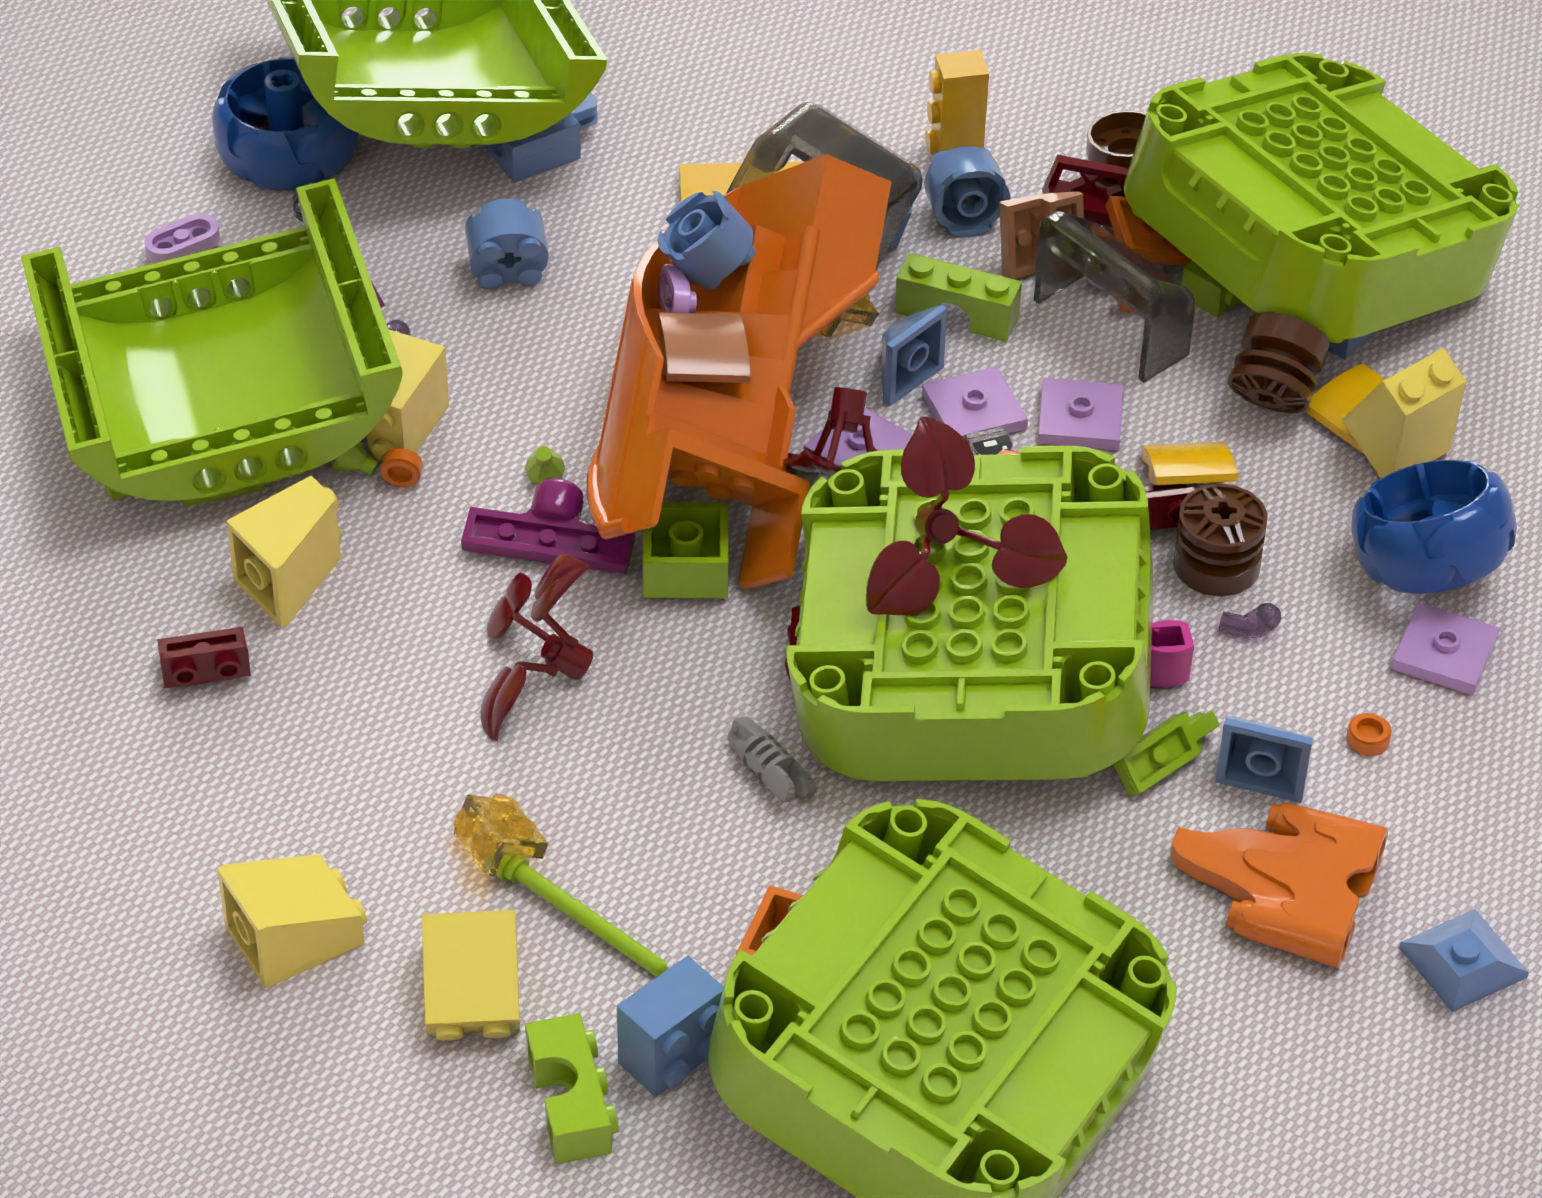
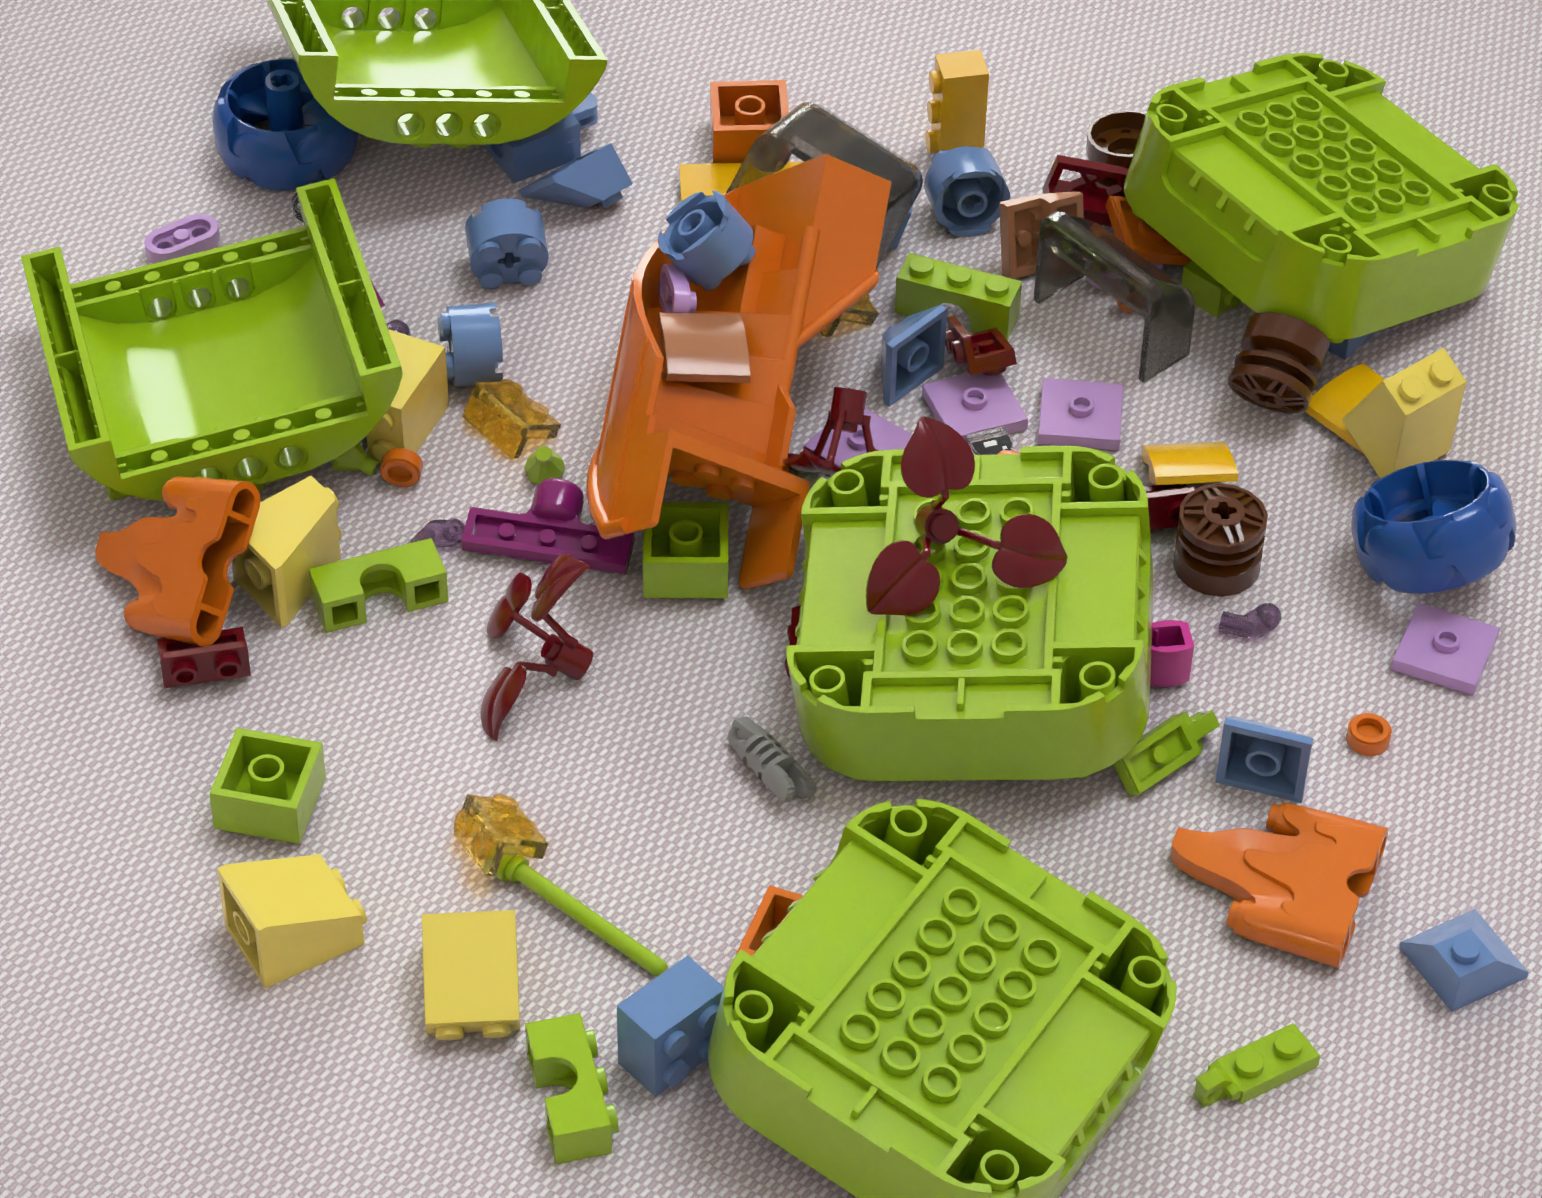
(184, 558): none -> orange rock
(268, 785): none -> lime brick
(407, 571): none -> lime arch
(443, 532): none -> clear purple arm
(472, 343): none -> medium blue brick
(508, 416): none -> clear yellow bracket
(583, 181): none -> medium blue slope
(742, 113): none -> orange brick
(979, 352): none -> dark red bracket
(1257, 1067): none -> lime hinge

